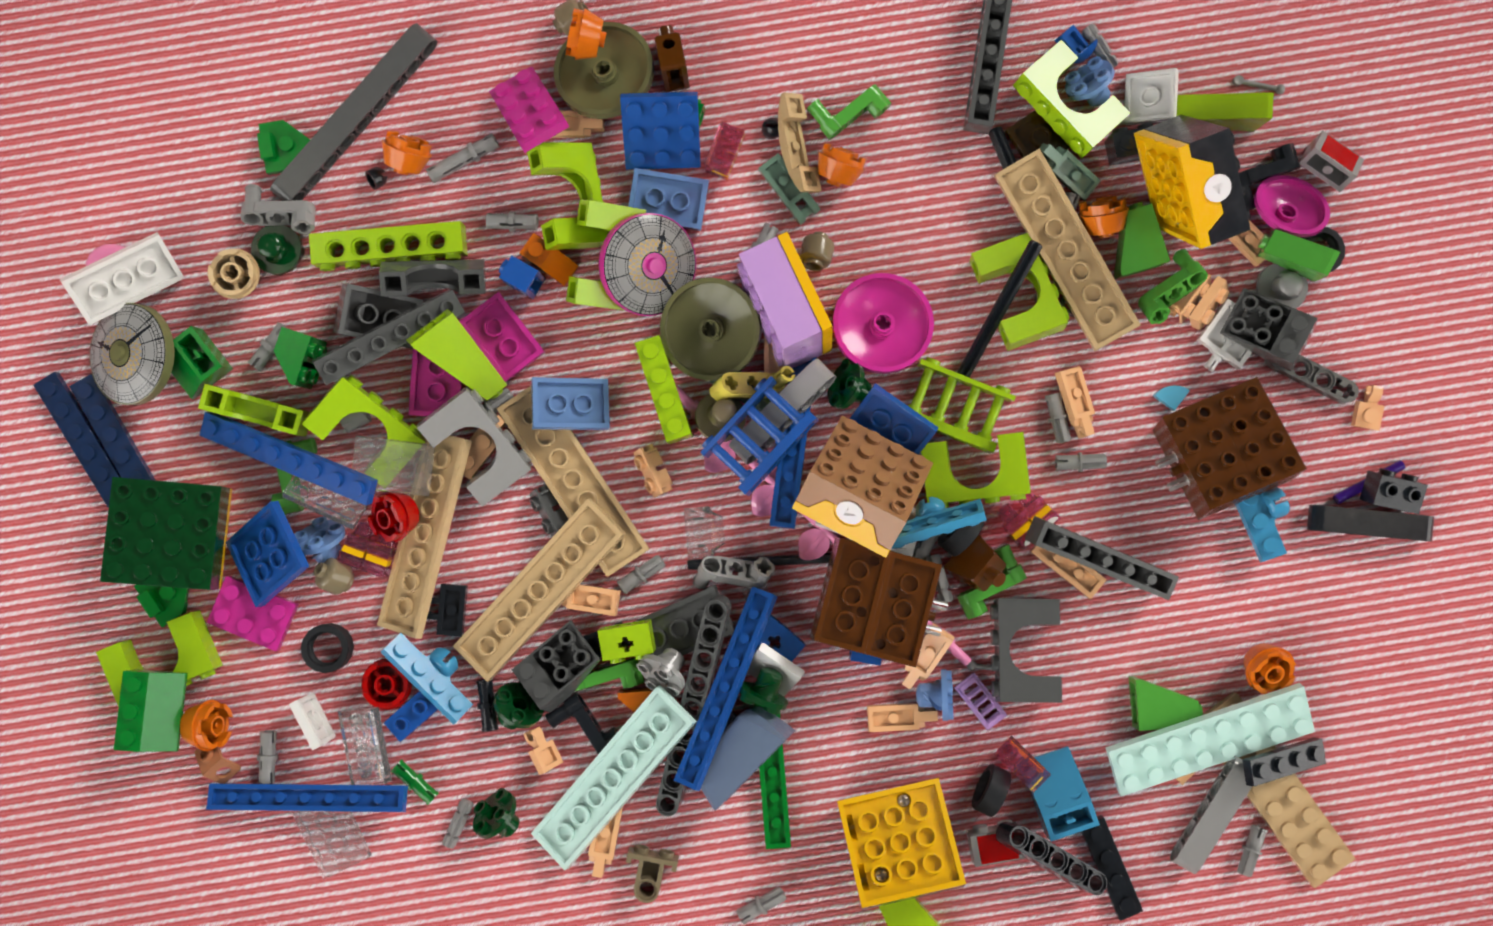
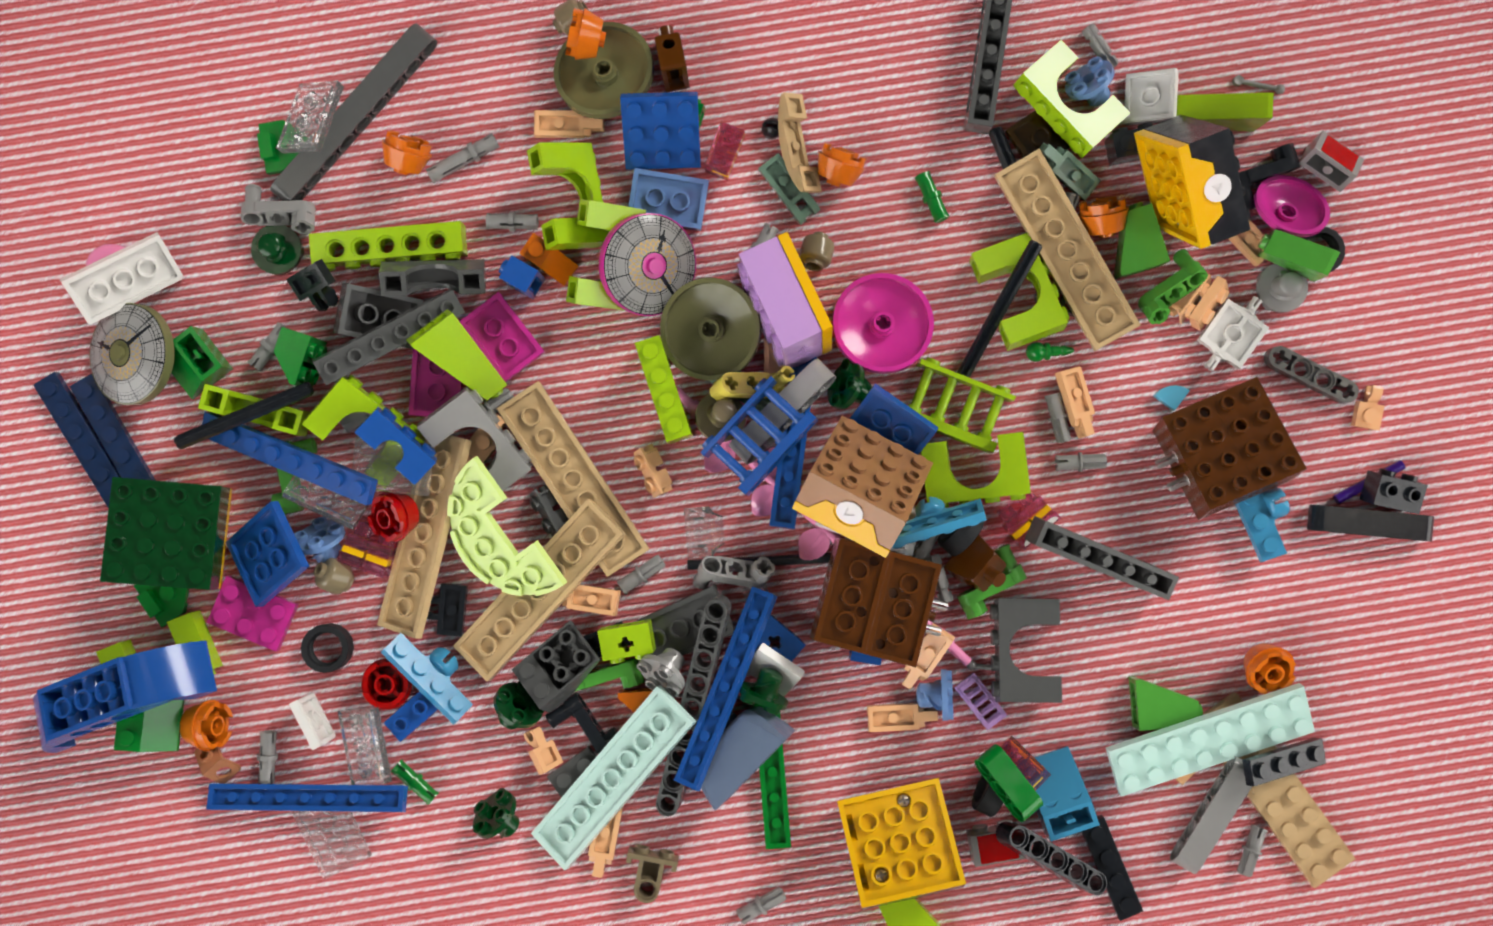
(121, 691): none -> blue slope
(234, 273): tan cone -> none
(244, 415): none -> black axle
(310, 117): none -> clear plate
(314, 283): none -> black hinge
(375, 177): black hinge -> none
(382, 427): none -> blue arch
(457, 823): light grey axle -> none
(485, 545): none -> yellowish green plate
(486, 705): black pin -> none
(528, 109): dark pink plate -> none
(569, 772): none -> dark grey plate
(570, 403): medium blue plate -> none
(871, 100): bright green beam -> none
(932, 197): none -> green pin
(1008, 783): none -> green beam
(1037, 351): none -> green bar
(1077, 44): blue plate -> none
(1079, 576): light nougat plate -> none
(1269, 328): dark grey slope -> none

